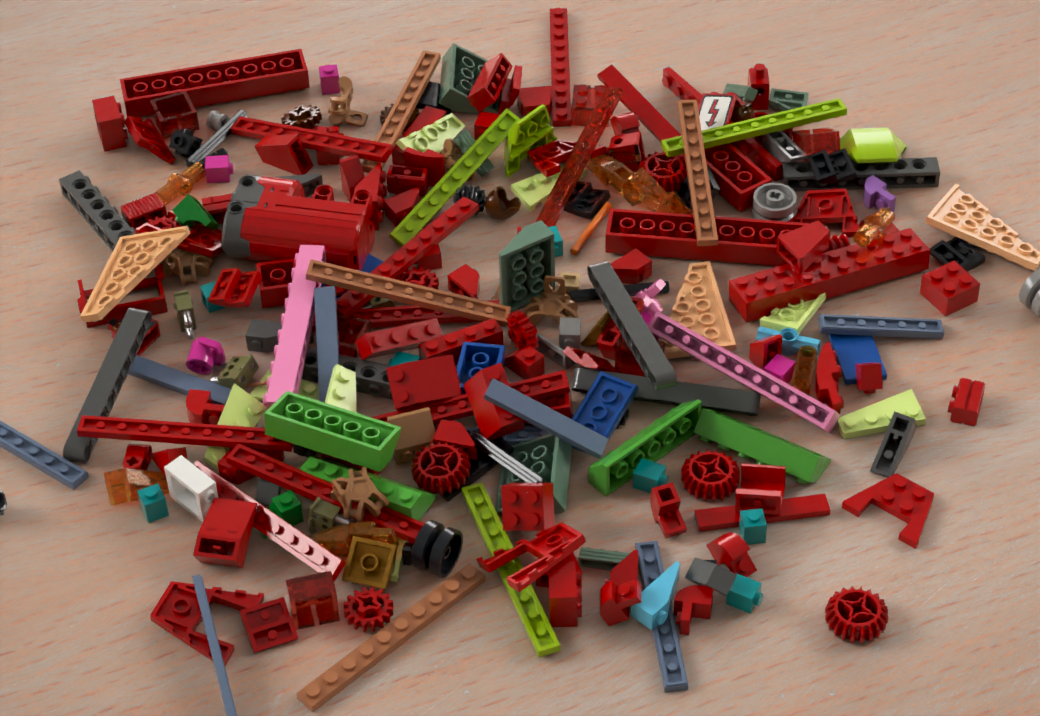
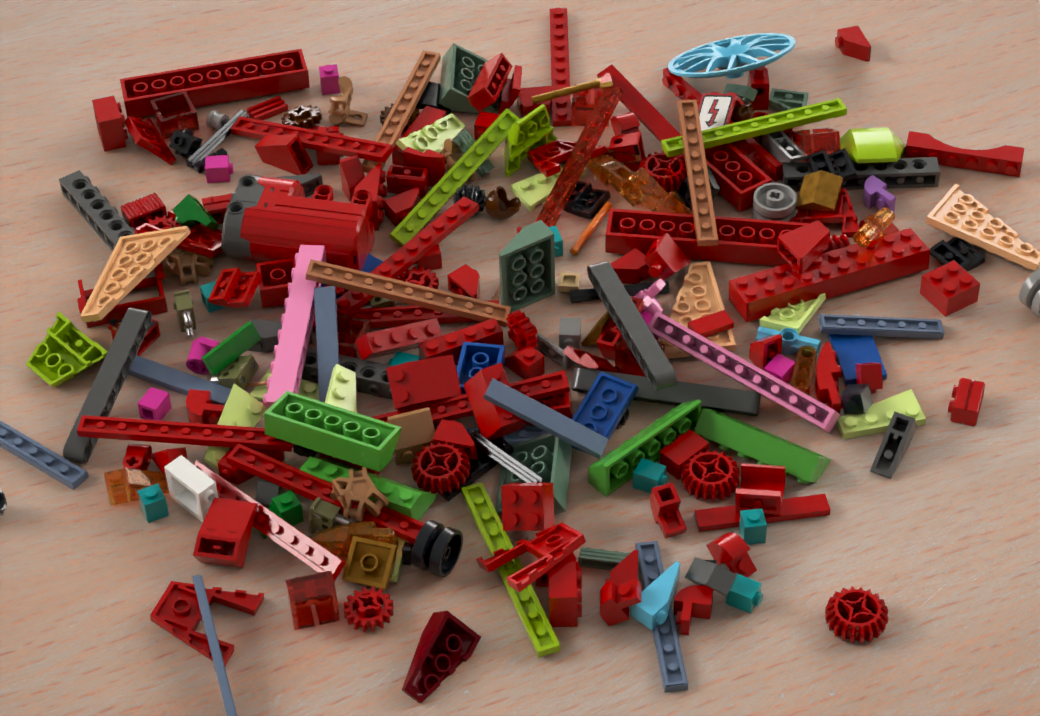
(64, 353): none -> lime wedge
(154, 404): none -> dark pink brick
(181, 183): clear orange piece -> none
(231, 348): none -> green tile
(267, 109): none -> red tile
(268, 625): red slope -> none
(390, 637): nougat plate -> none
(440, 651): none -> dark red wedge
(551, 303): medium nougat piece -> none
(602, 83): none -> pearl gold piece
(665, 258): none -> red torso
(680, 450): none -> red piece
(711, 324): none -> red tile
(731, 55): none -> medium azure wheel
(819, 191): none -> pearl gold slope
(853, 43): none -> red slope
(856, 399): none -> black brick
(899, 498): red wing -> none
(1000, 160): none -> red arch

